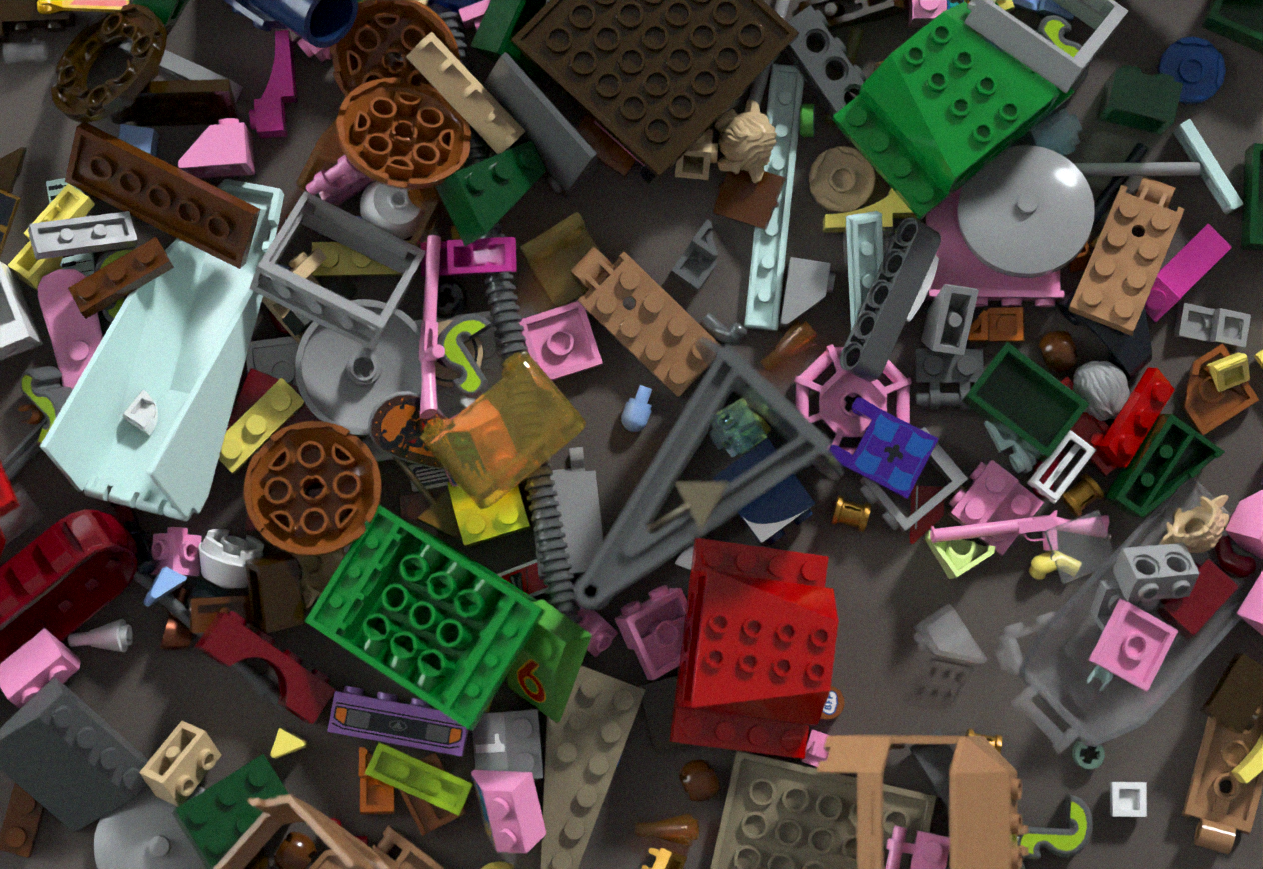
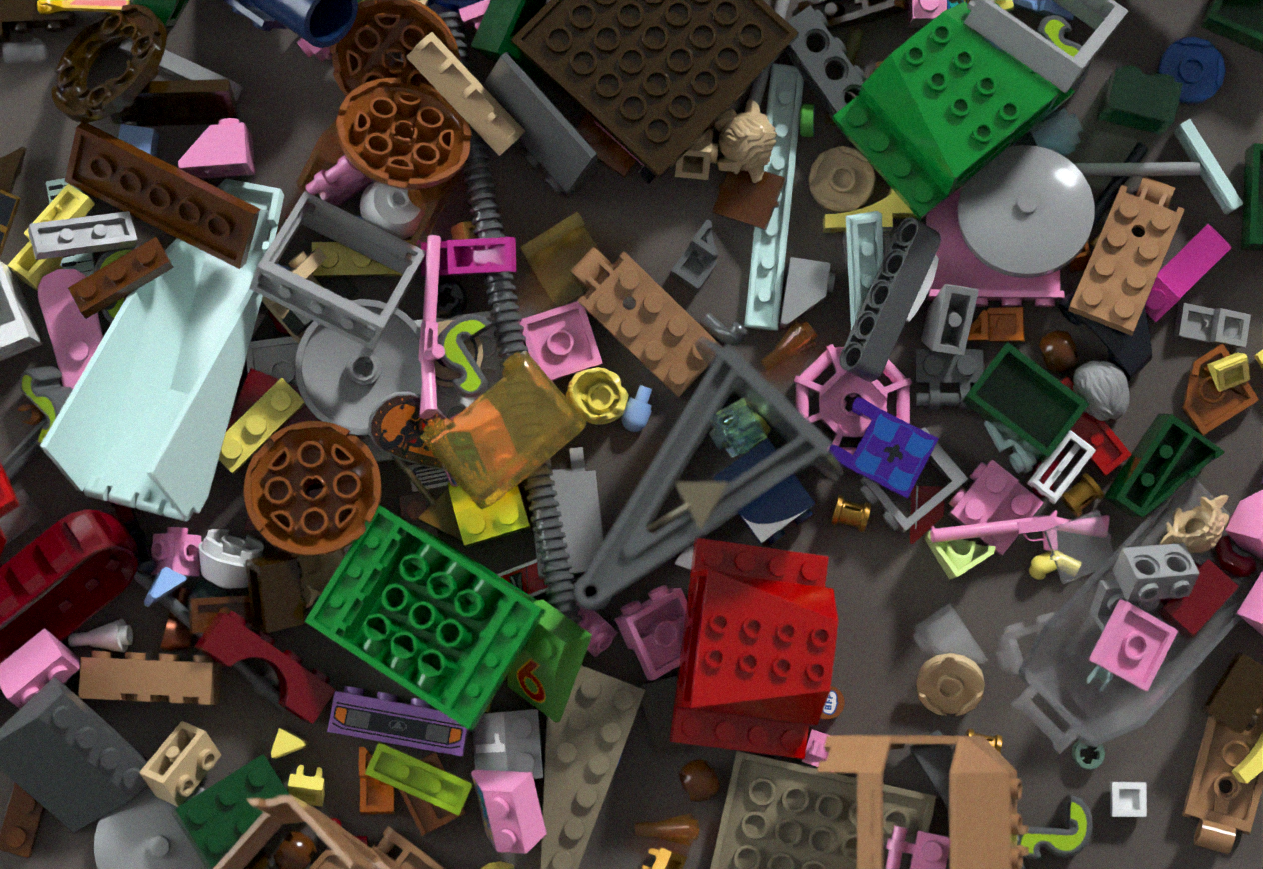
(142, 413): white tile -> none
(150, 679): none -> medium nougat wedge
(269, 111): dark pink slope -> none
(307, 788): none -> light yellow tile
(488, 189): dark green wedge -> none
(597, 395): none -> light yellow hair
(950, 684): none -> tan tile
(1136, 417): red plate -> none

